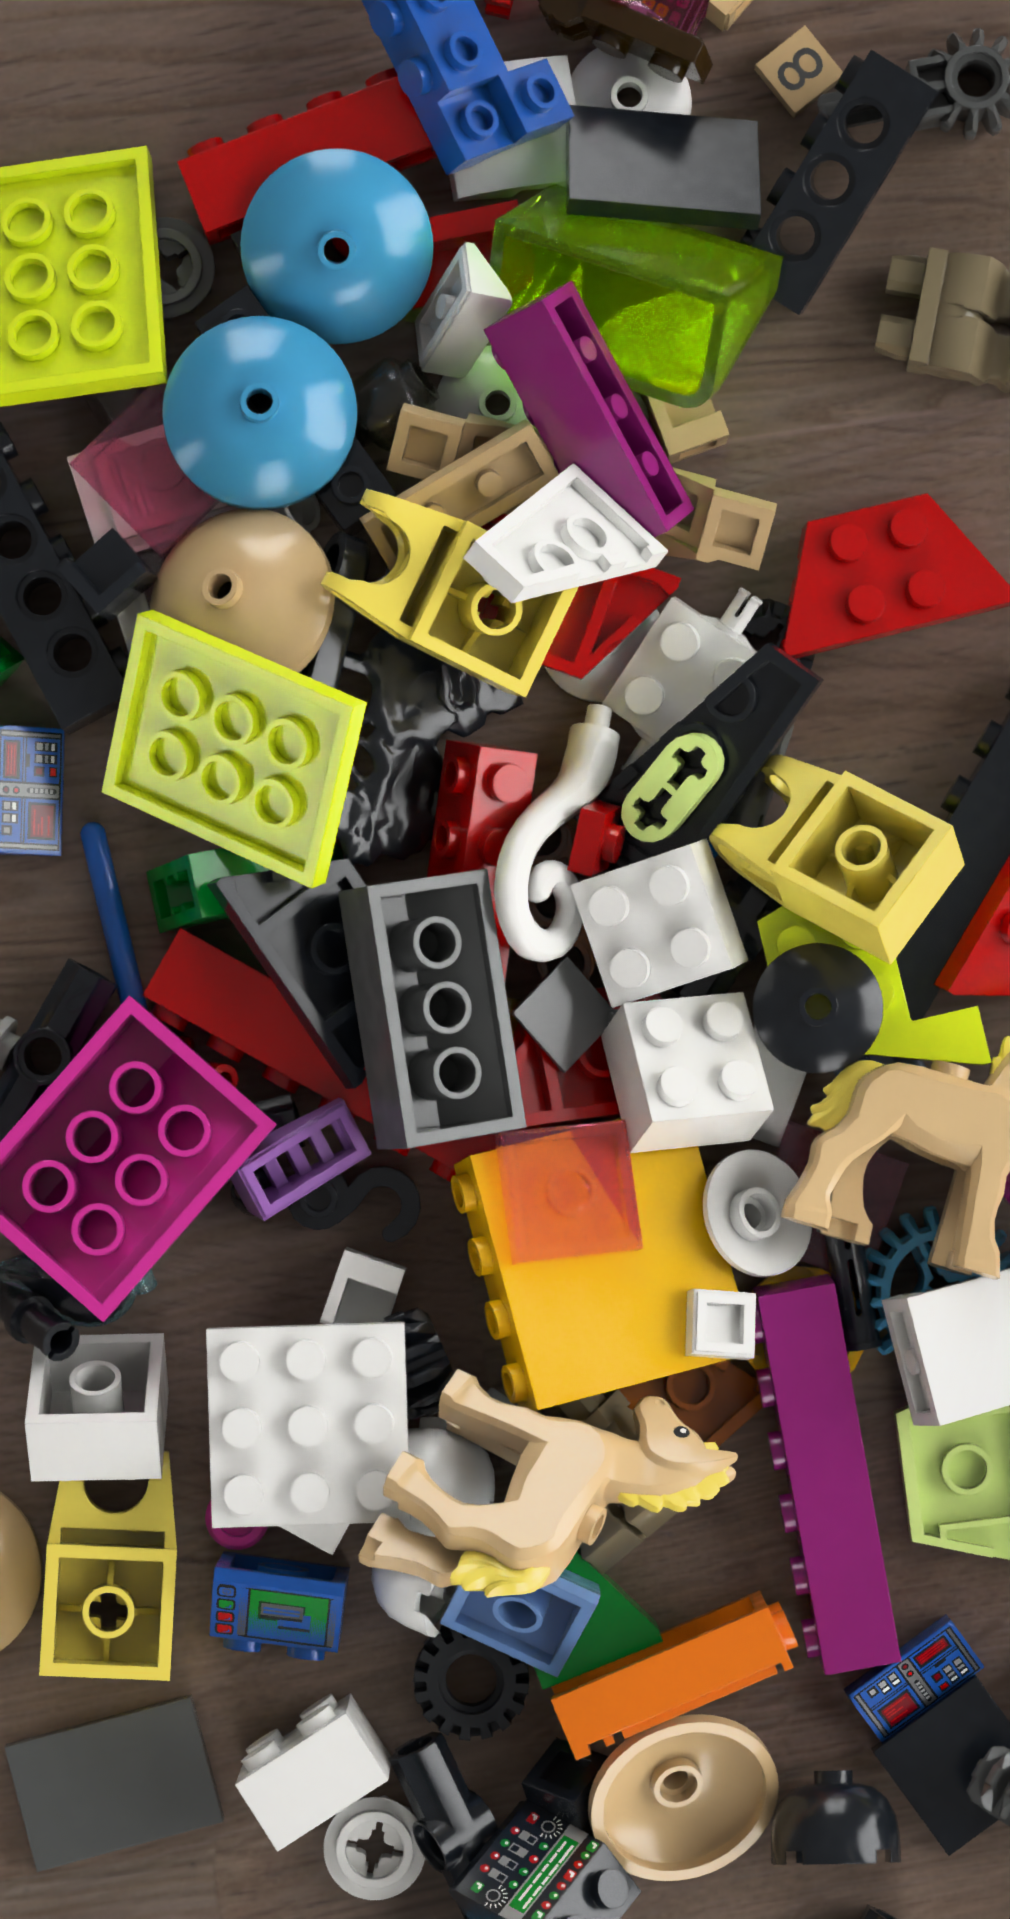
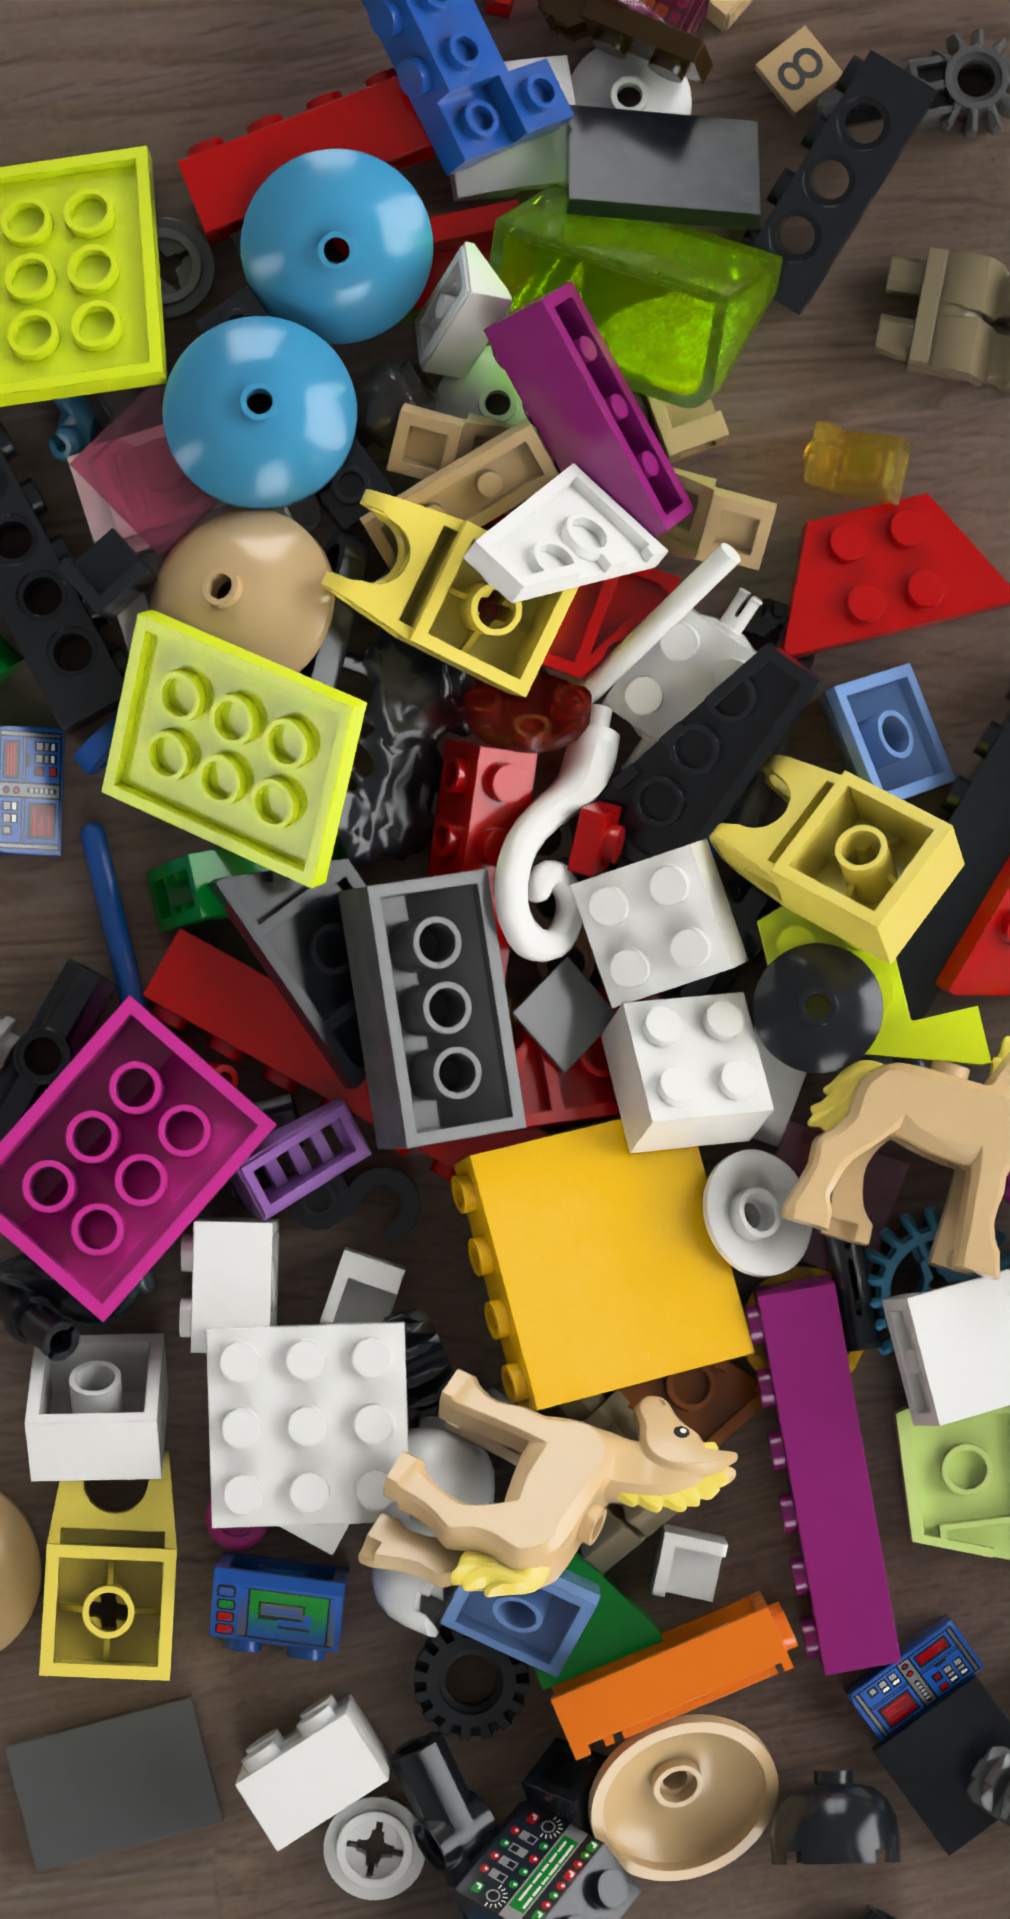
(74, 428): none -> dark azure arm
(95, 751): none -> blue tile
(231, 1277): none -> white brick
(541, 722): none -> clear red dish
(568, 1192): tile -> none
(661, 620): none -> white bar
(684, 796): yellowish green beam -> none
(687, 1563): none -> white panel
(720, 1324): white tile -> none
(856, 464): none -> clear yellow bracket
(887, 733): none -> medium blue slope

